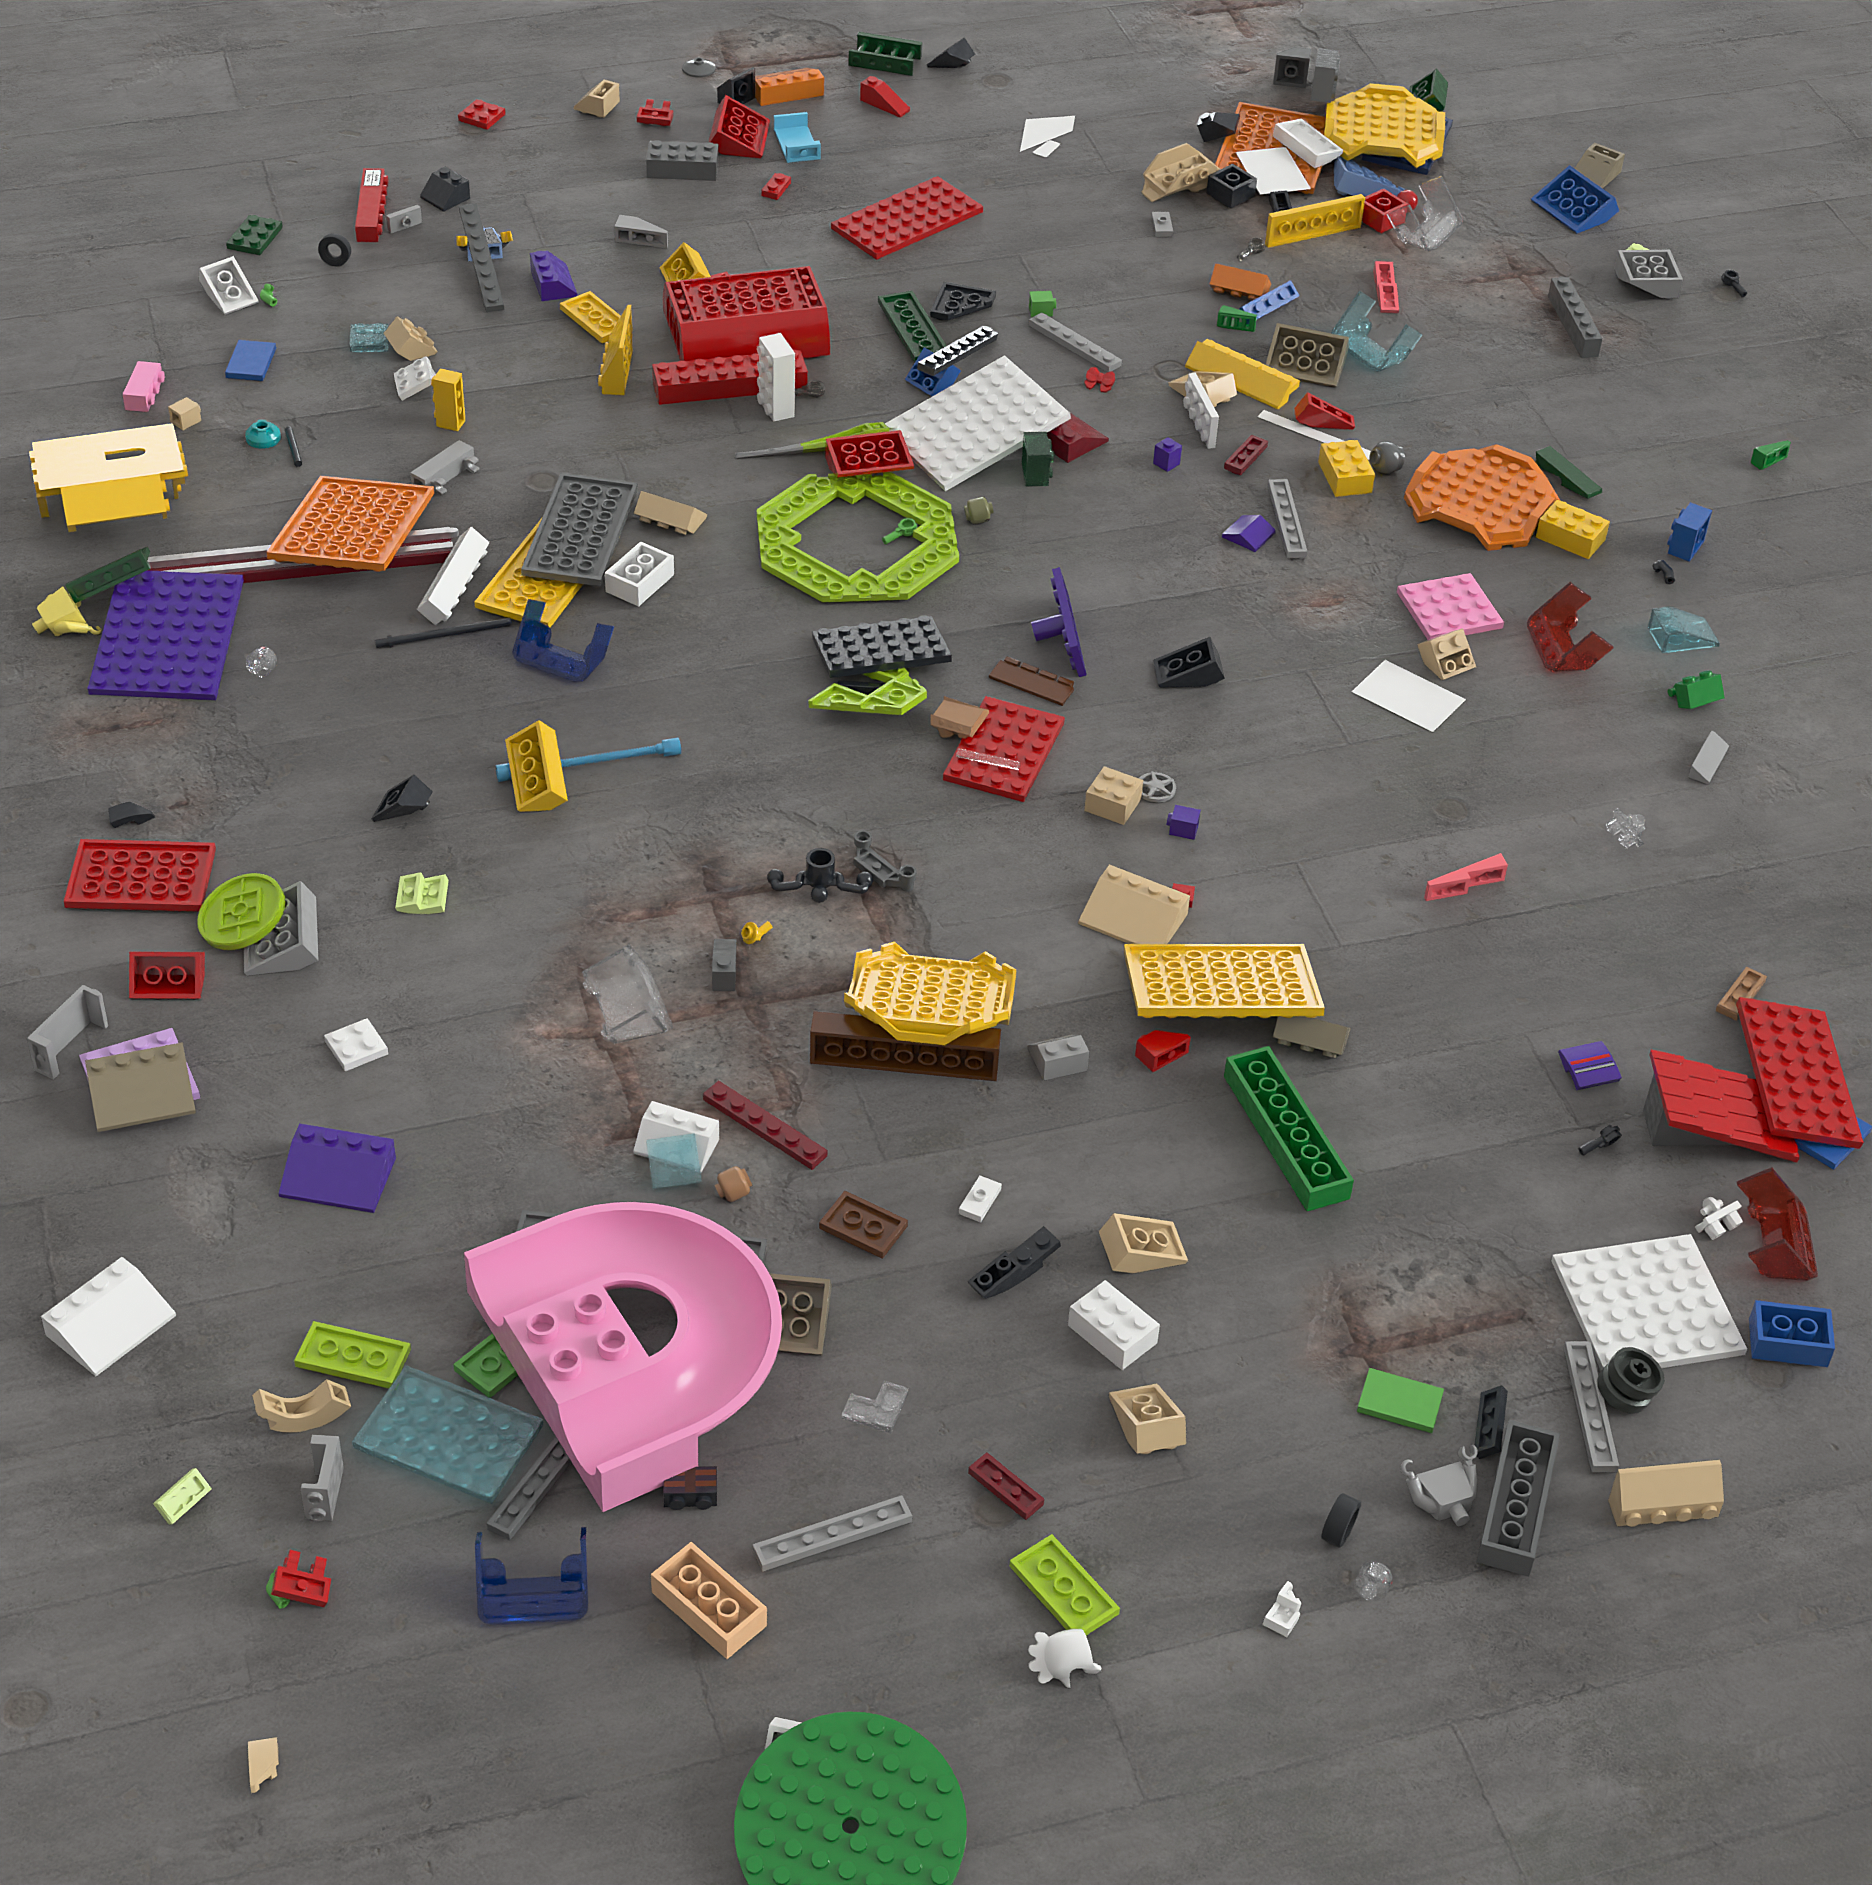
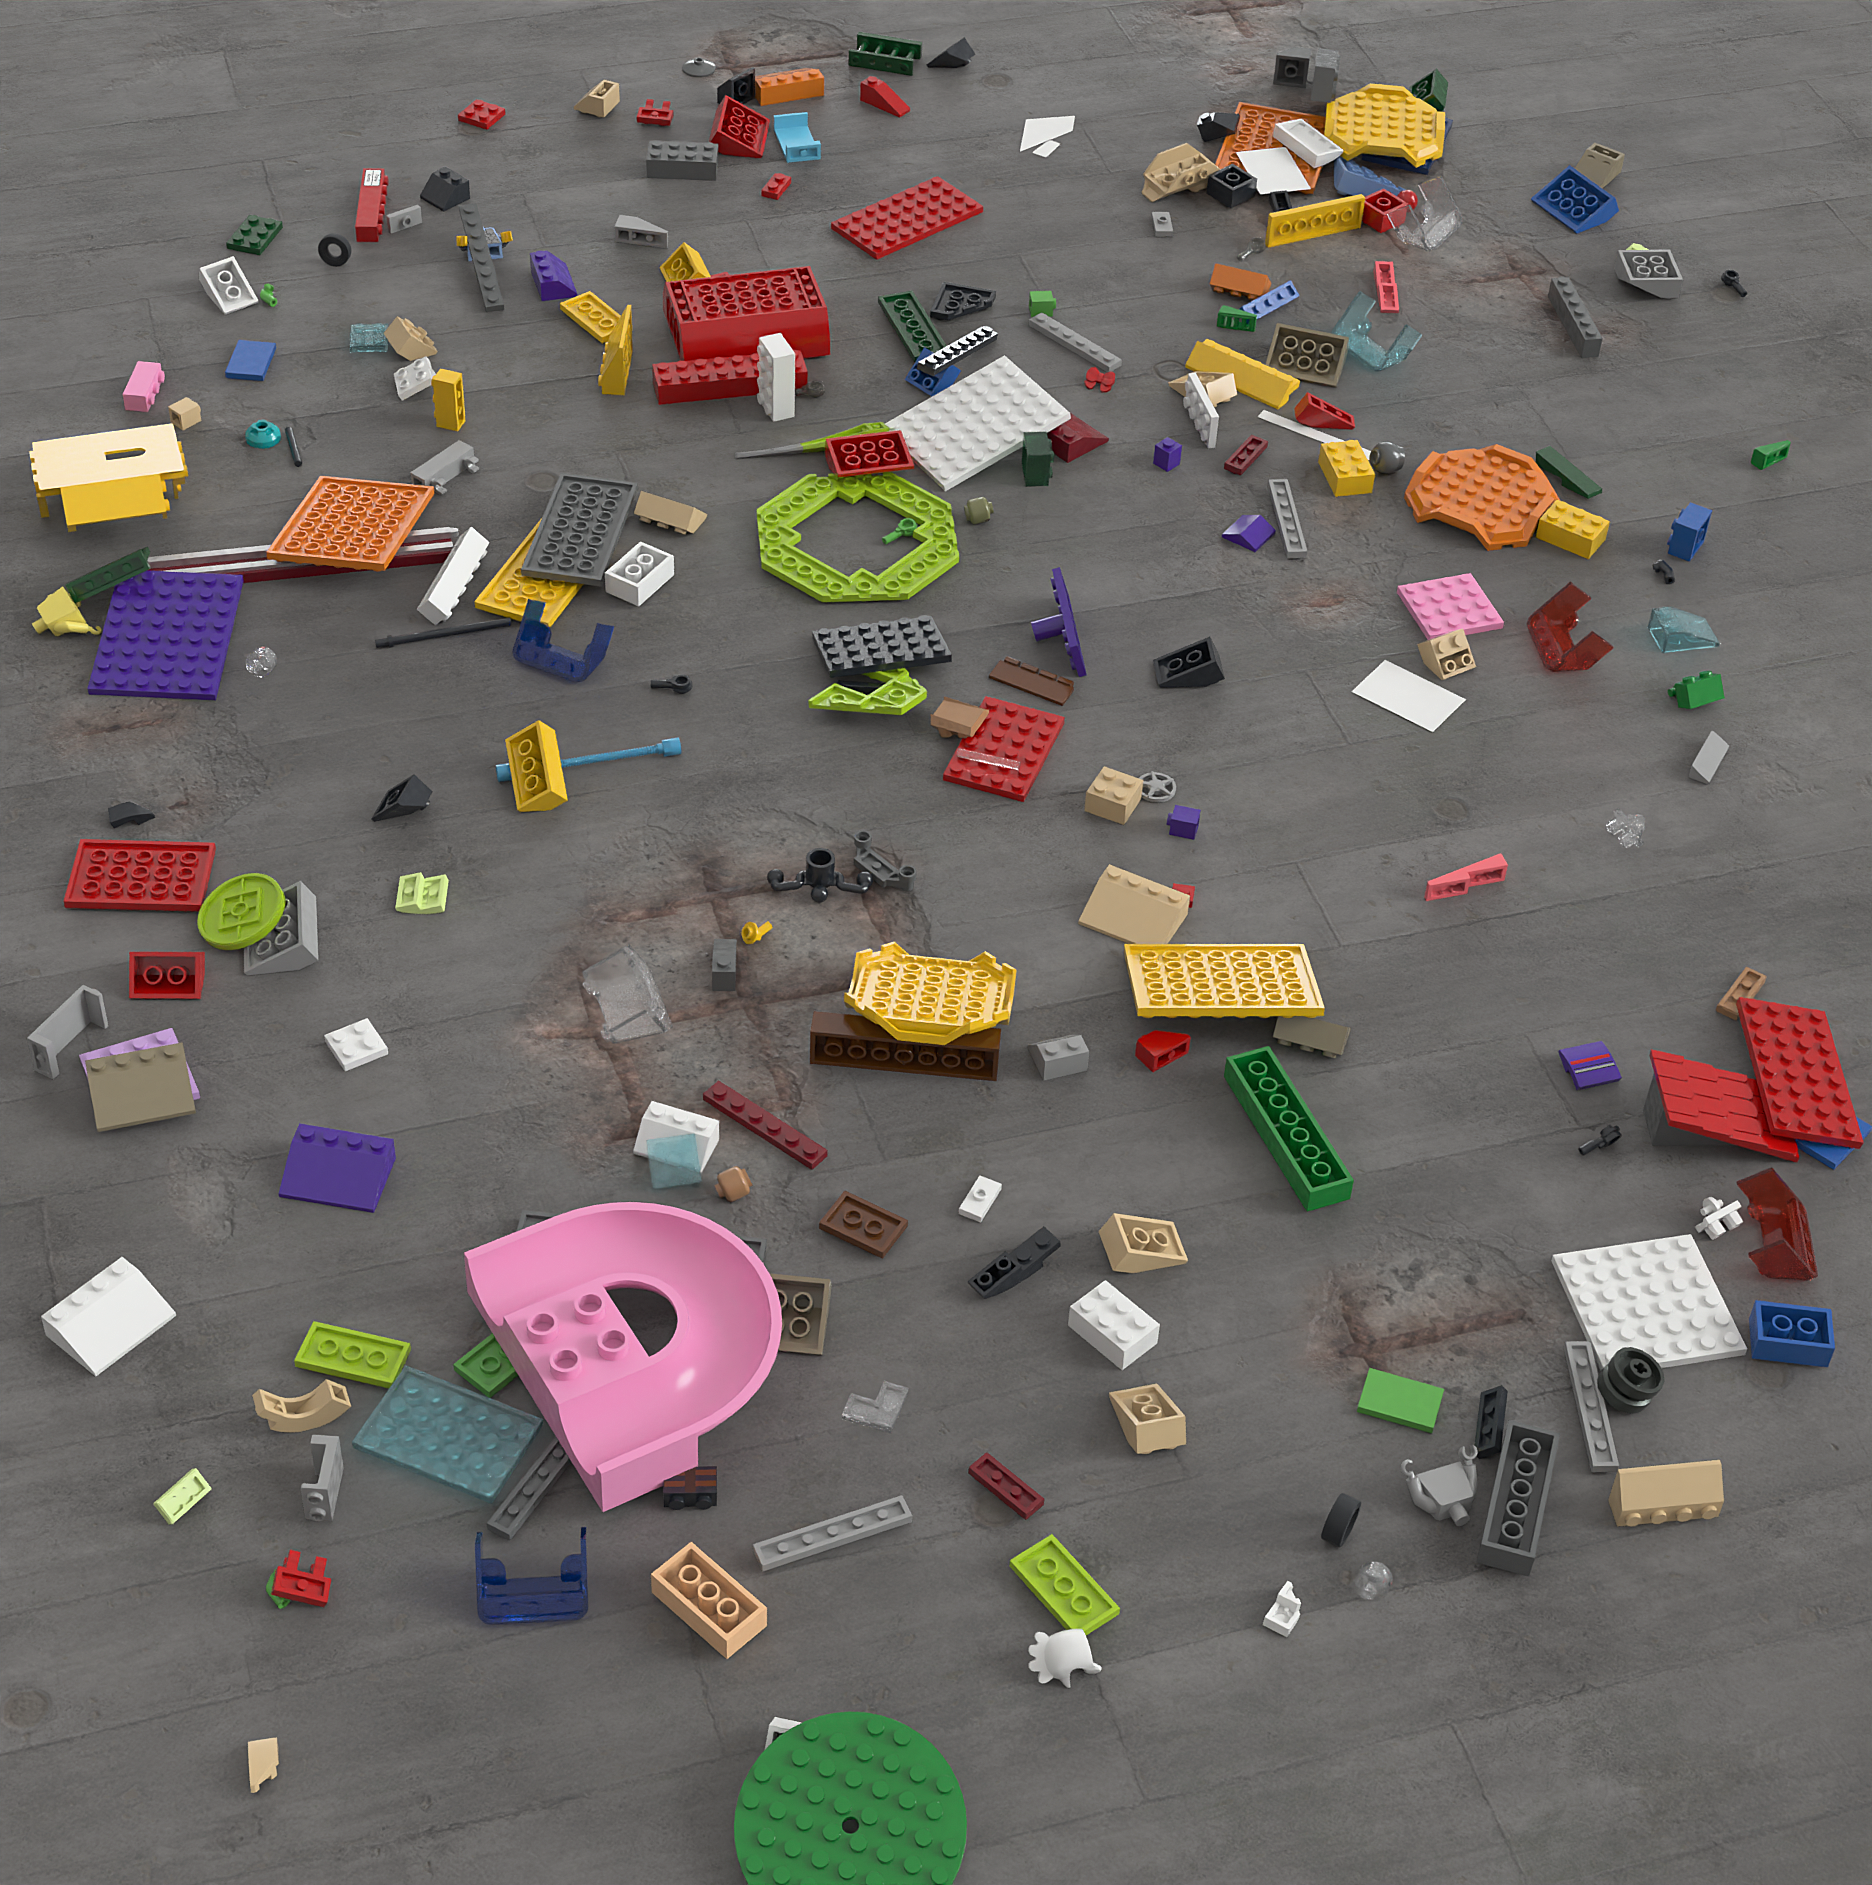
(679, 684): none -> black plate

